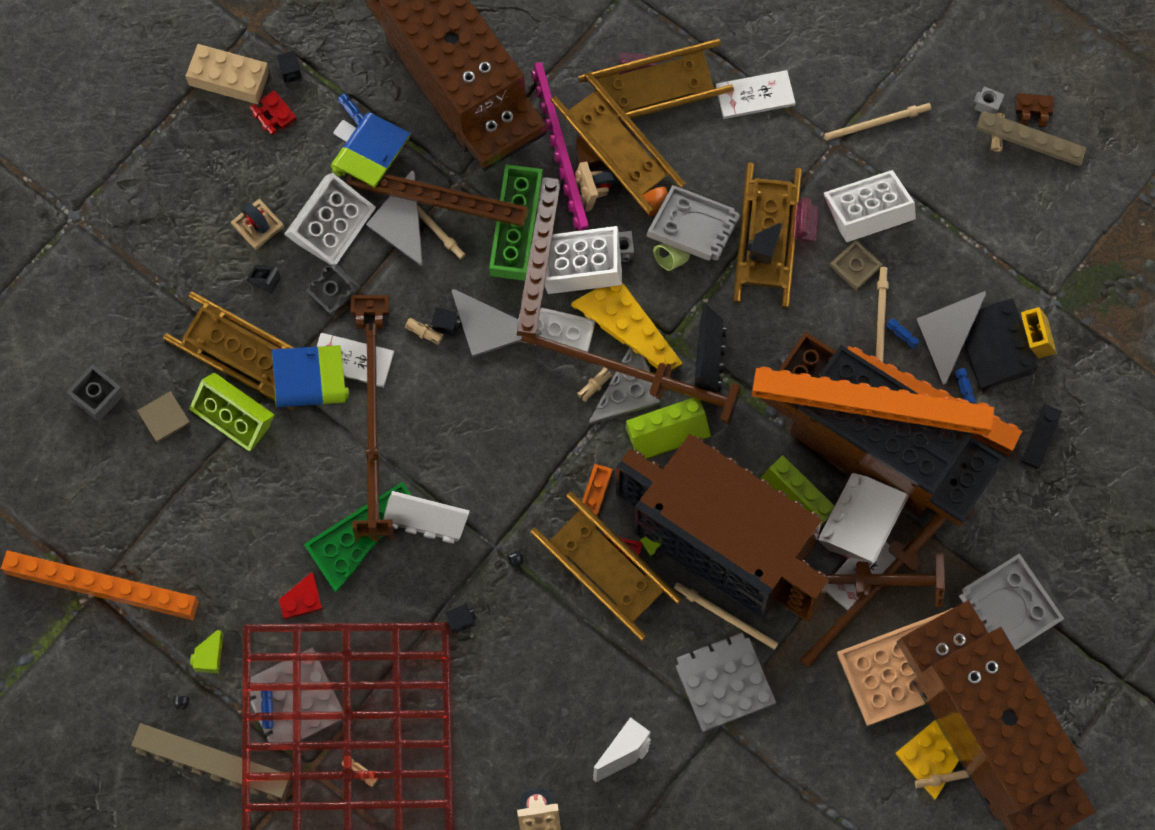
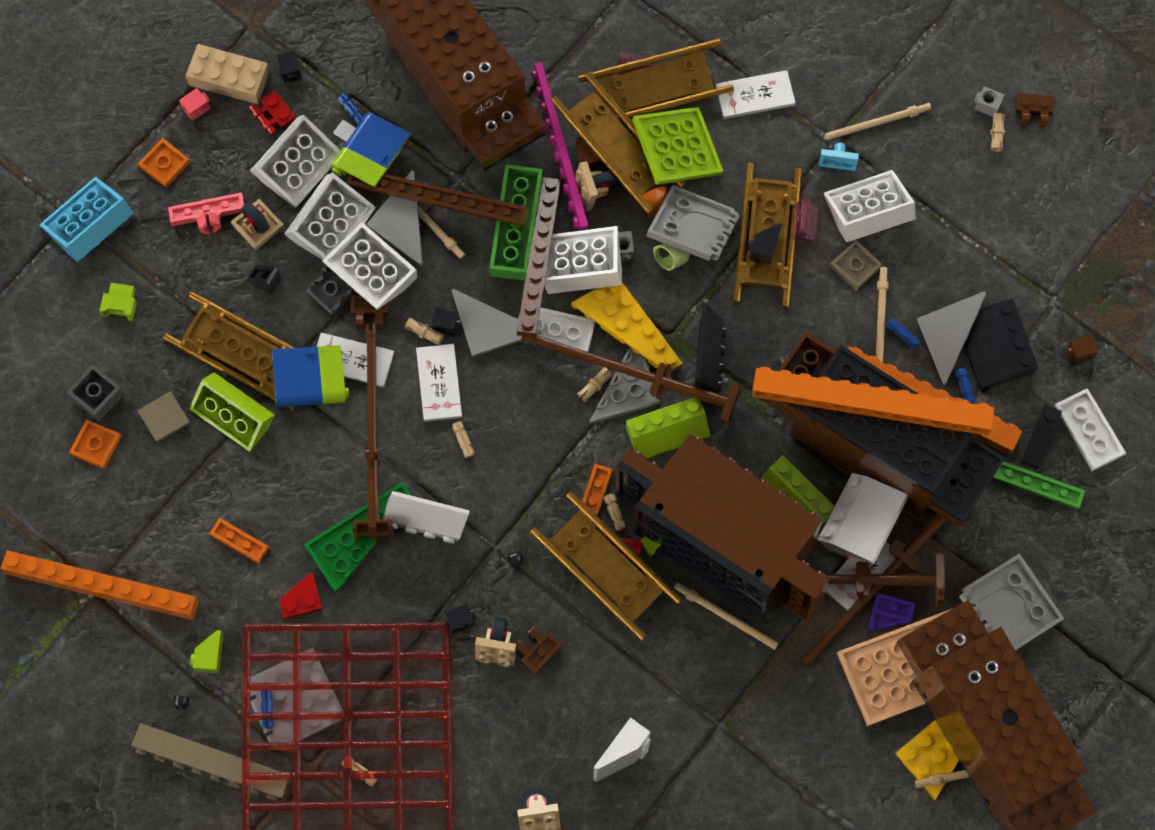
(87, 218): none -> medium azure slope
(95, 444): none -> orange tile
(119, 301): none -> lime piece
(164, 163): none -> orange tile
(195, 104): none -> coral brick
(206, 212): none -> coral plate
(239, 540): none -> orange tile
(296, 161): none -> white slope
(371, 266): none -> white slope
(439, 382): none -> white tile
(463, 439): none -> tan axle
(496, 645): none -> tan plate
(540, 652): none -> reddish brown plate
(614, 512): none -> tan axle
(677, 145): none -> lime plate
(724, 682): light grey hinge -> none
(838, 158): none -> medium azure tile
(890, 612): none -> dark purple wing
(1031, 138): dark tan plate -> none
(1038, 332): yellow brick -> none
(1039, 485): none -> bright green plate
(1081, 349): none -> reddish brown brick
(1090, 430): none -> white tile

